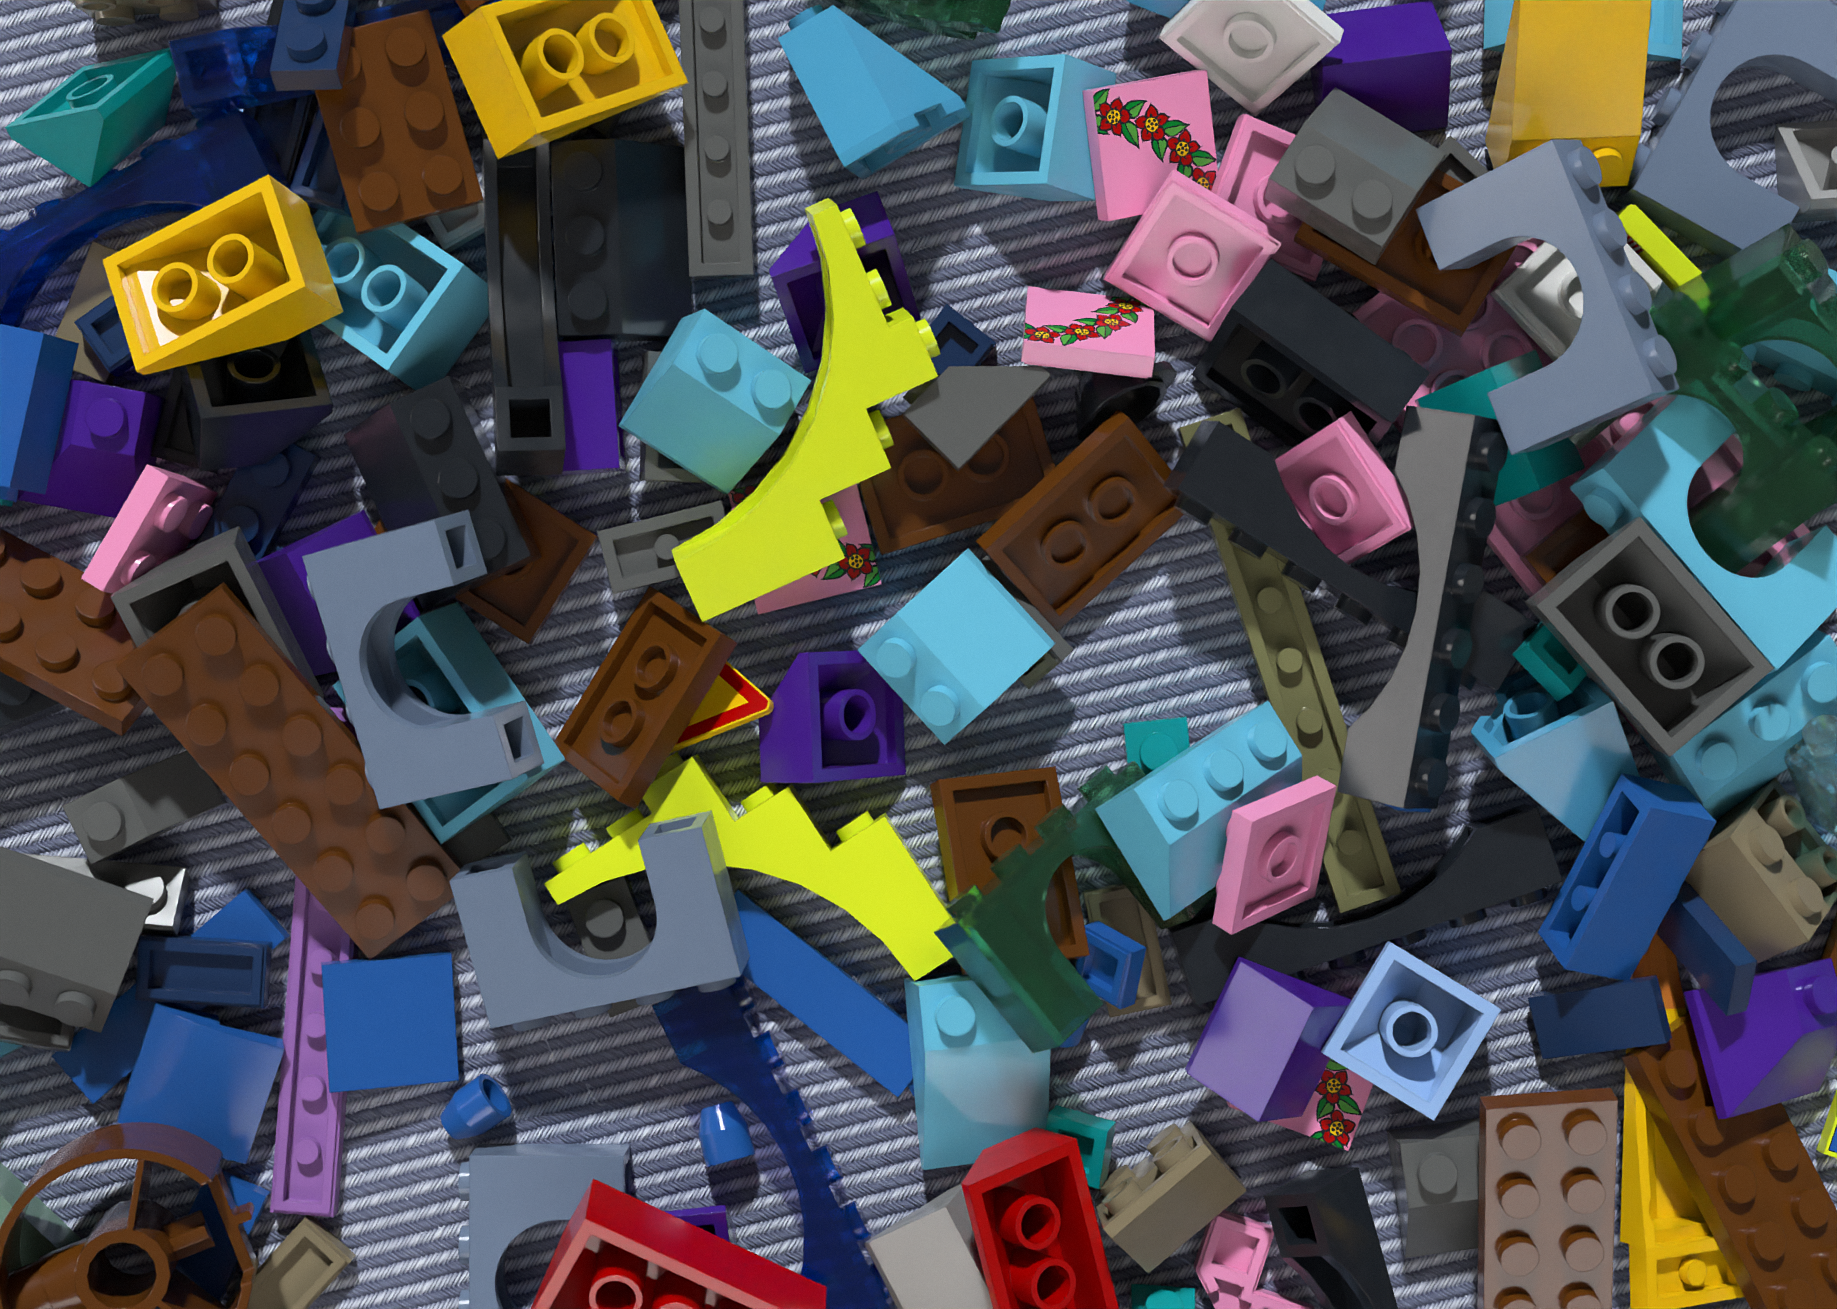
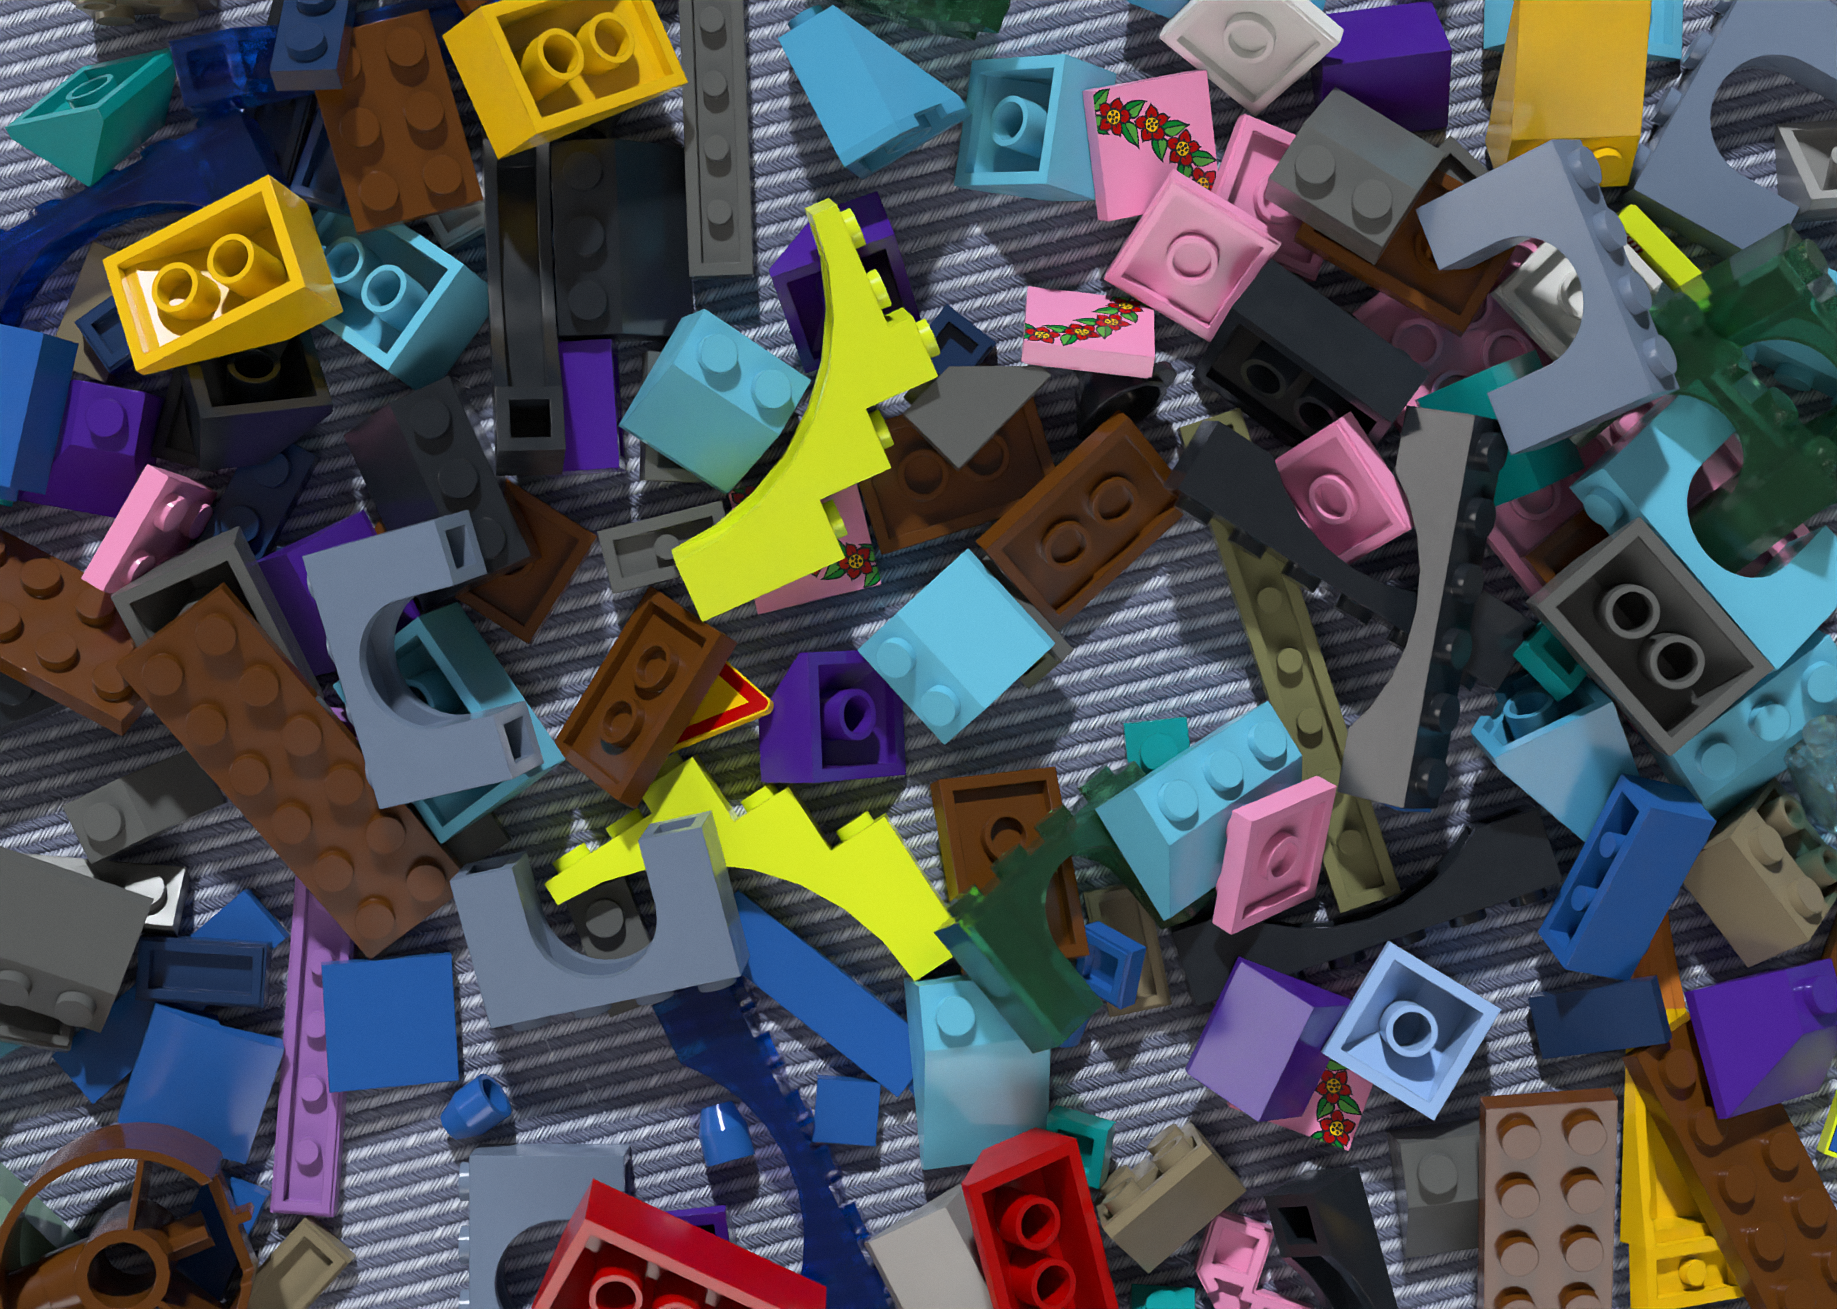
(846, 1110): none -> blue tile
(1709, 950): dark blue tile -> none

